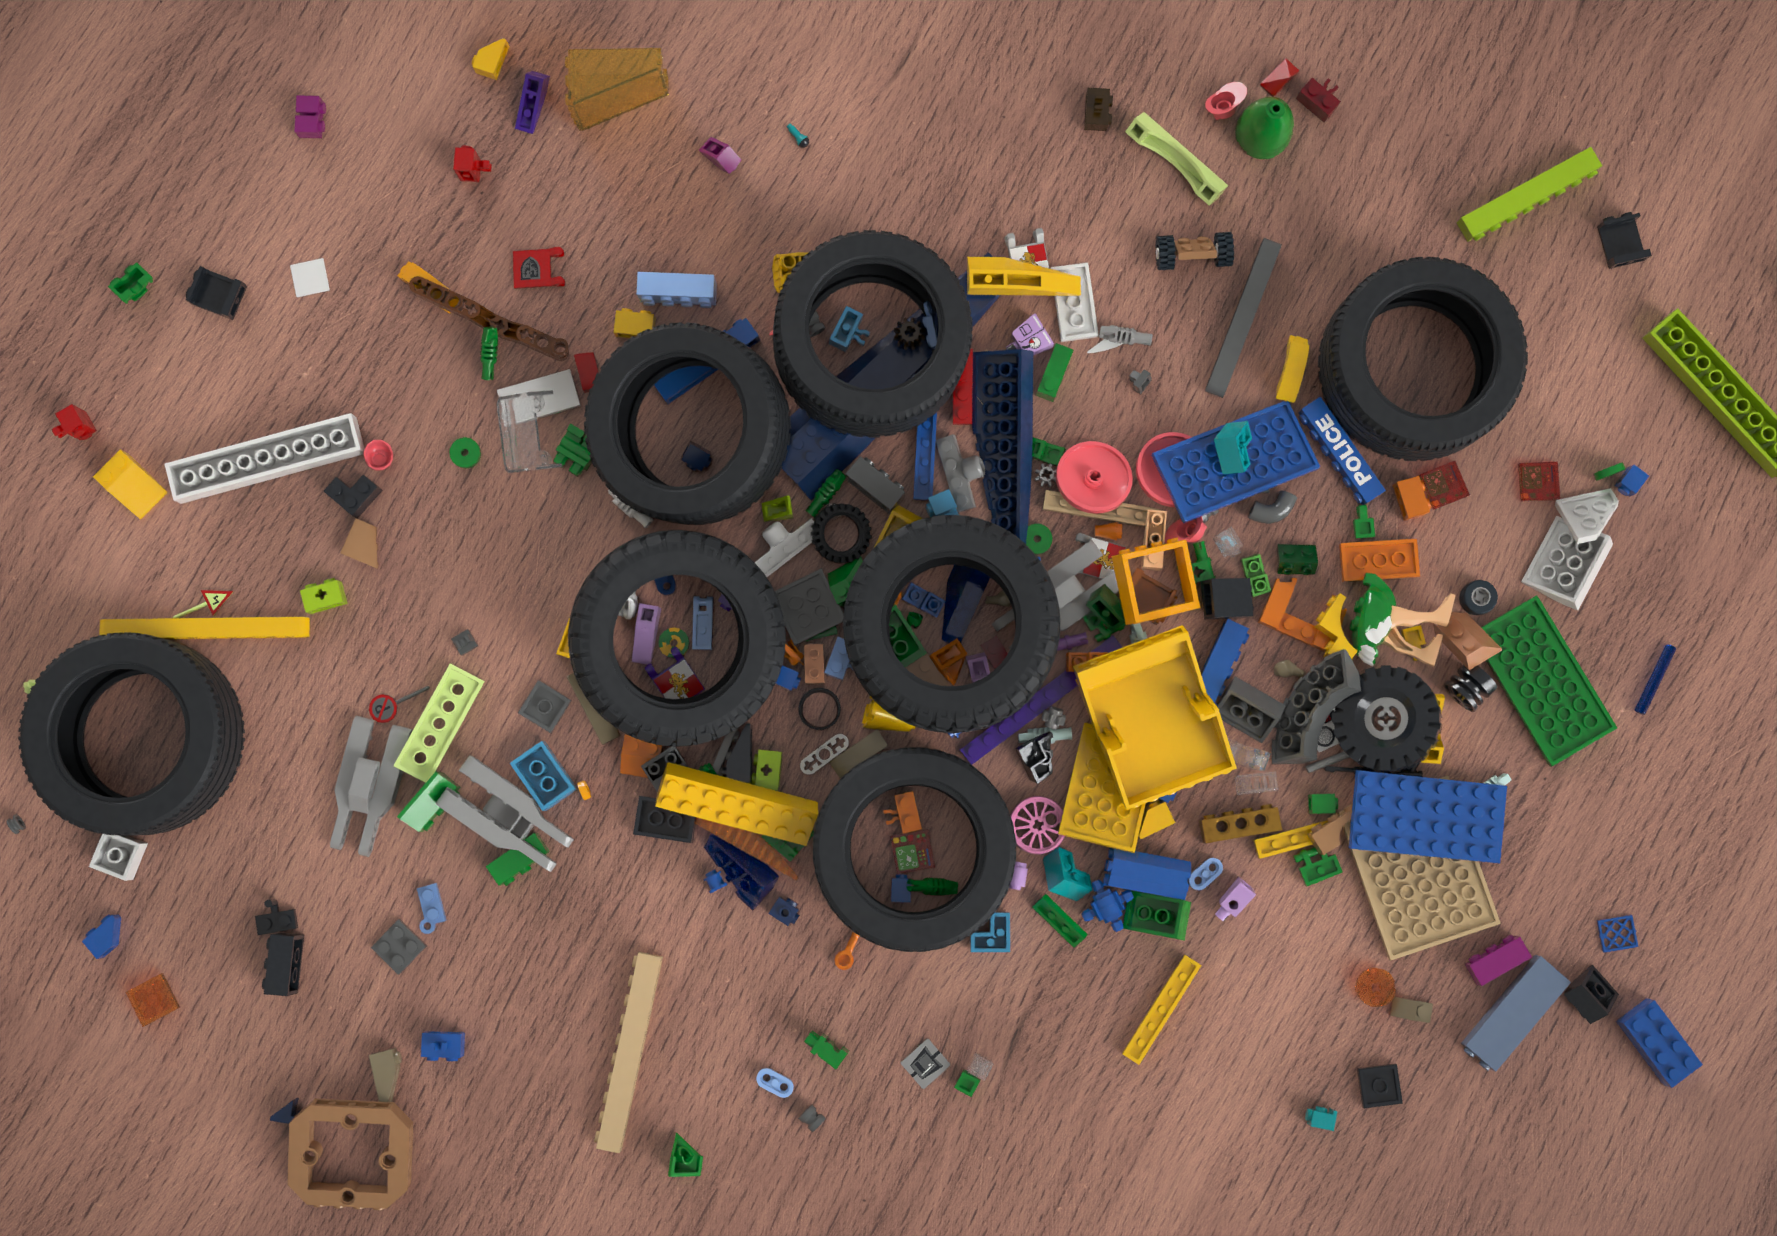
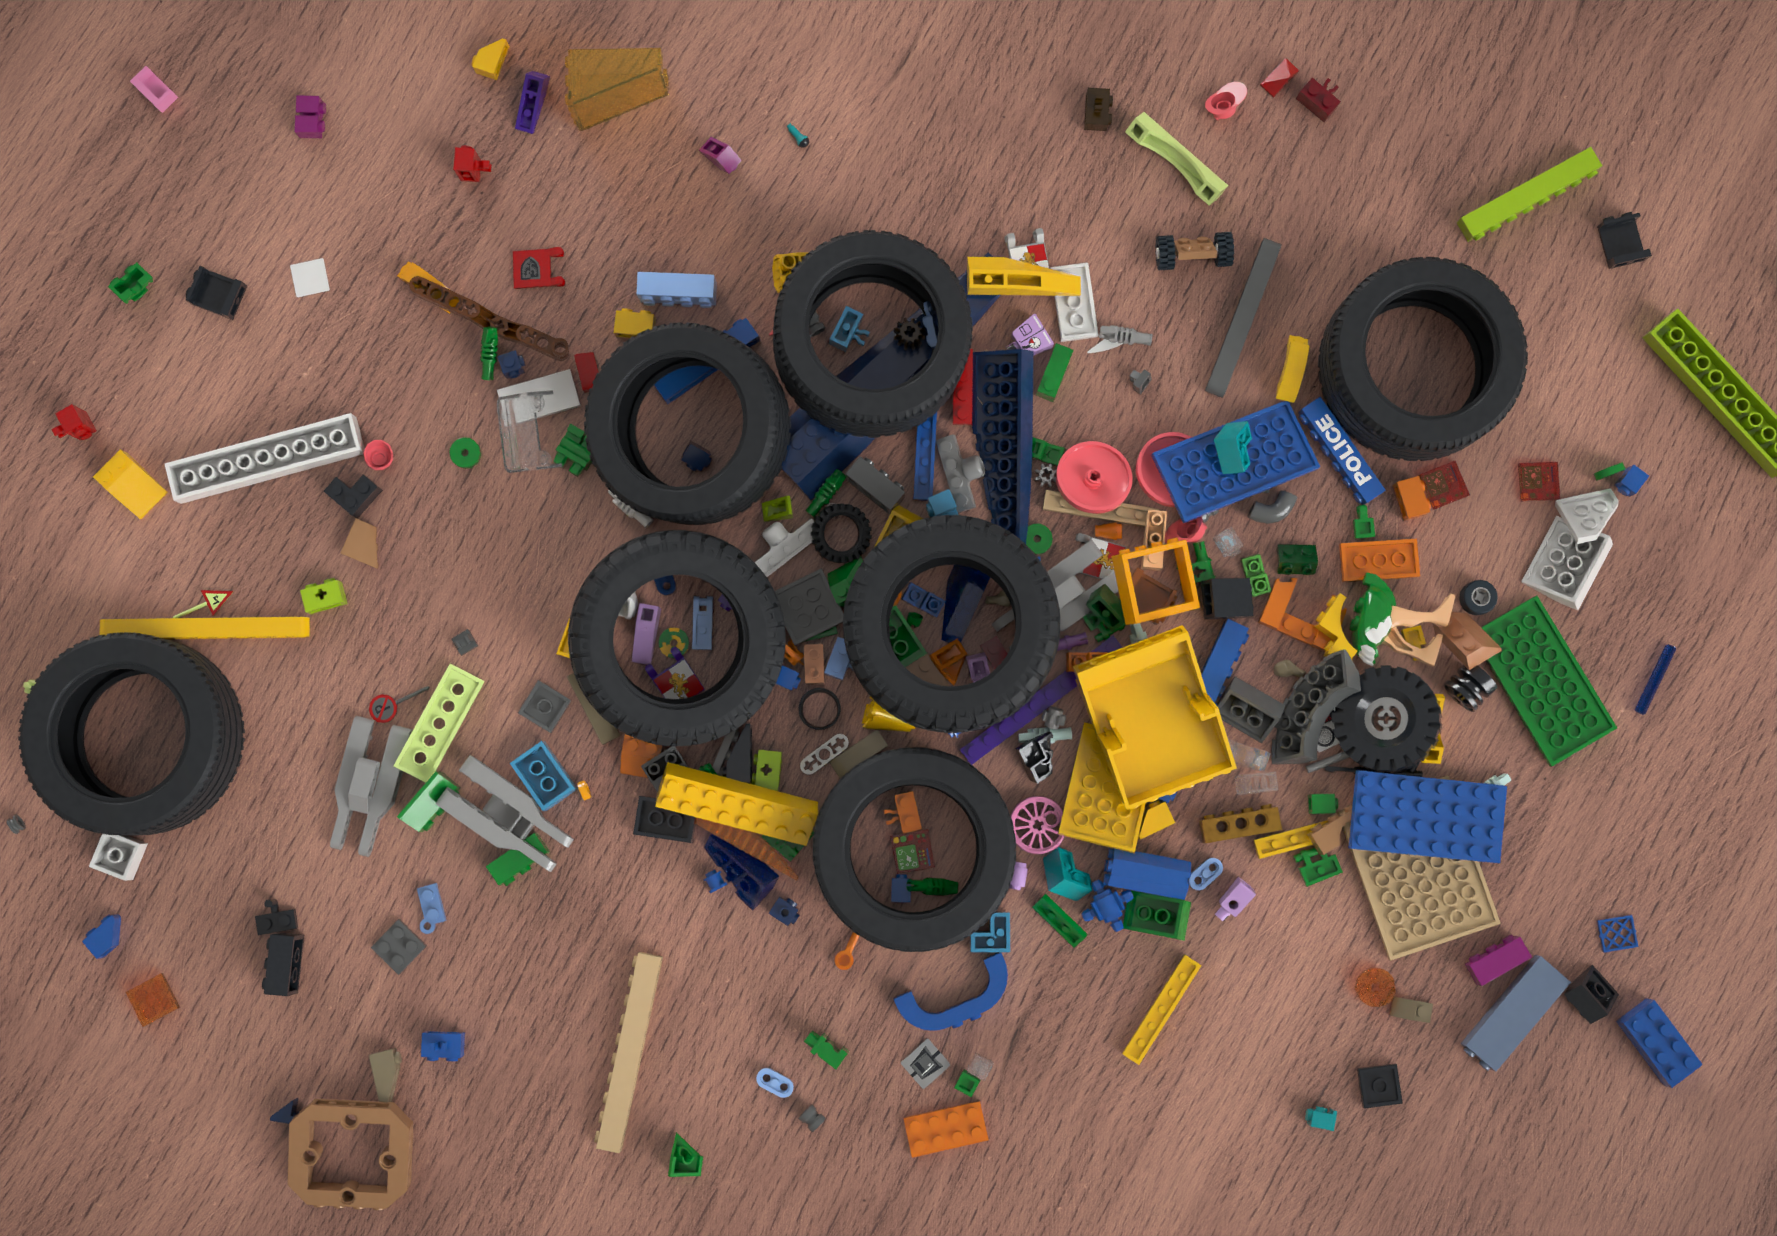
(153, 89): none -> bright pink panel
(512, 364): none -> dark blue brick
(945, 1129): none -> orange plate
(958, 1013): none -> blue arch
(1265, 128): green cylinder -> none

